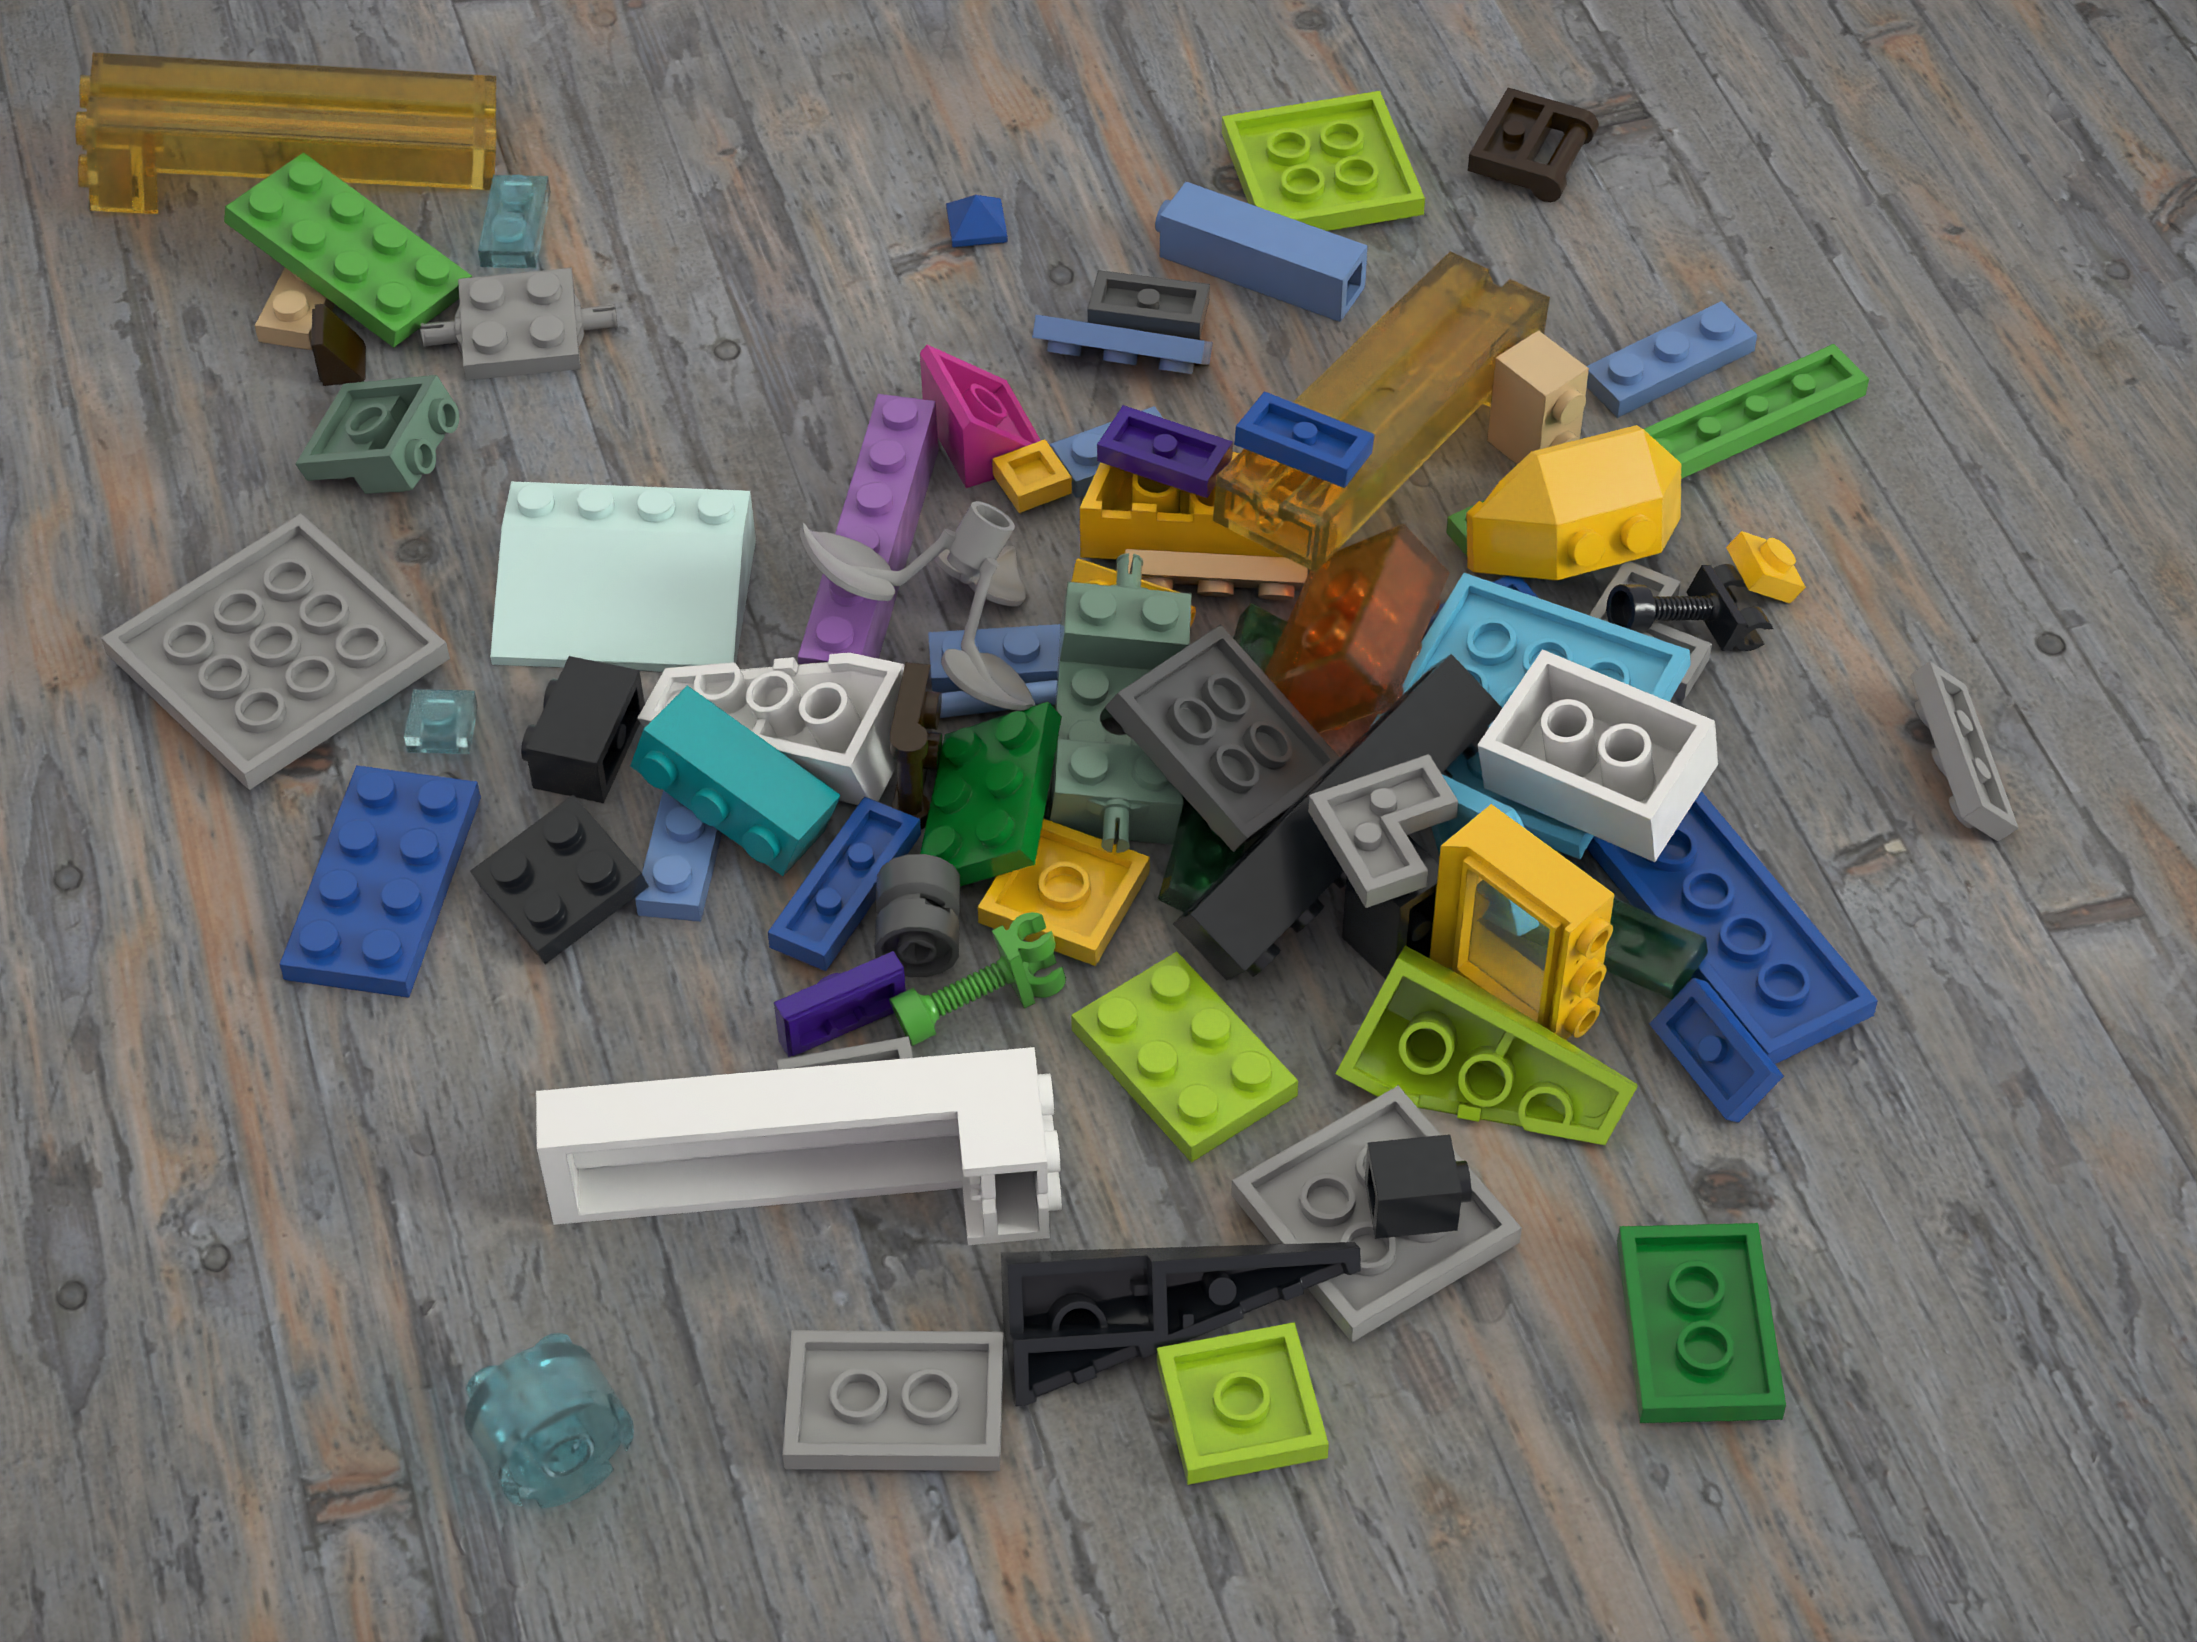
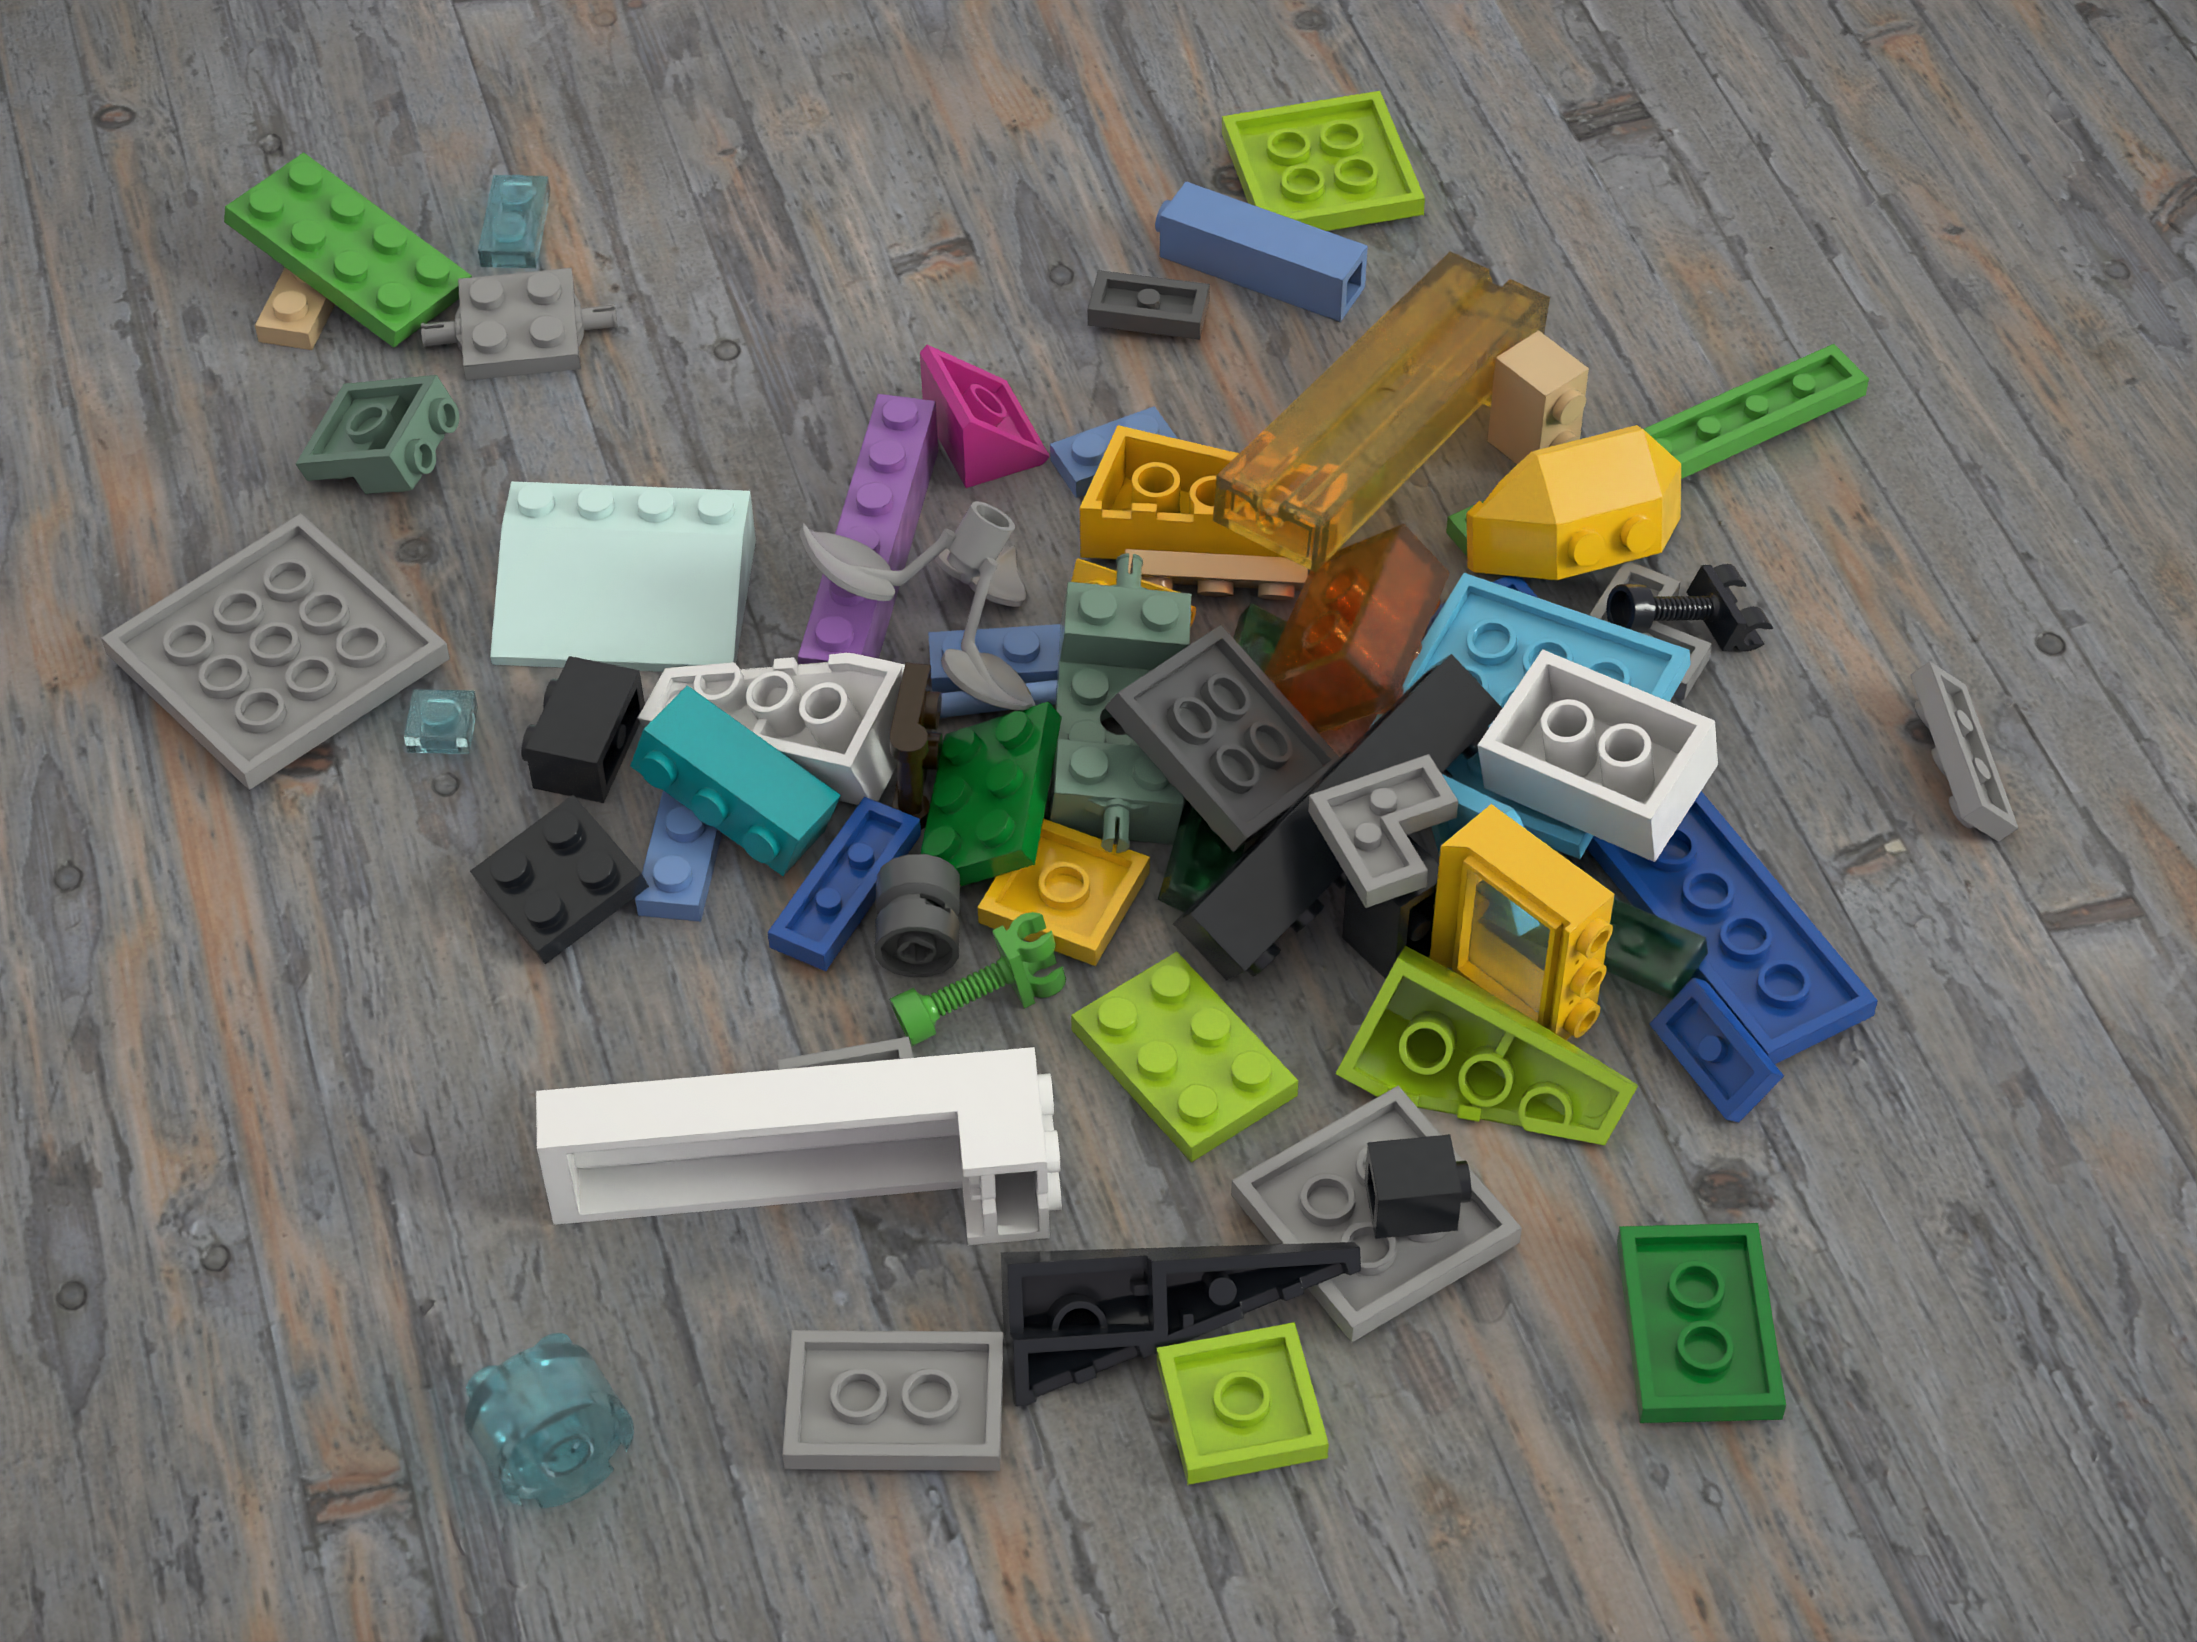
(260, 115): clear yellow brick -> none
(336, 349): dark brown slope -> none
(381, 881): blue plate -> none
(838, 1004): dark purple plate -> none
(976, 221): blue slope -> none
(1032, 476): yellow plate -> none
(1122, 344): medium blue plate -> none
(1164, 451): dark purple plate -> none
(1304, 439): blue plate -> none
(1518, 132): dark brown plate -> none
(1670, 359): medium blue plate -> none
(1766, 566): yellow plate -> none

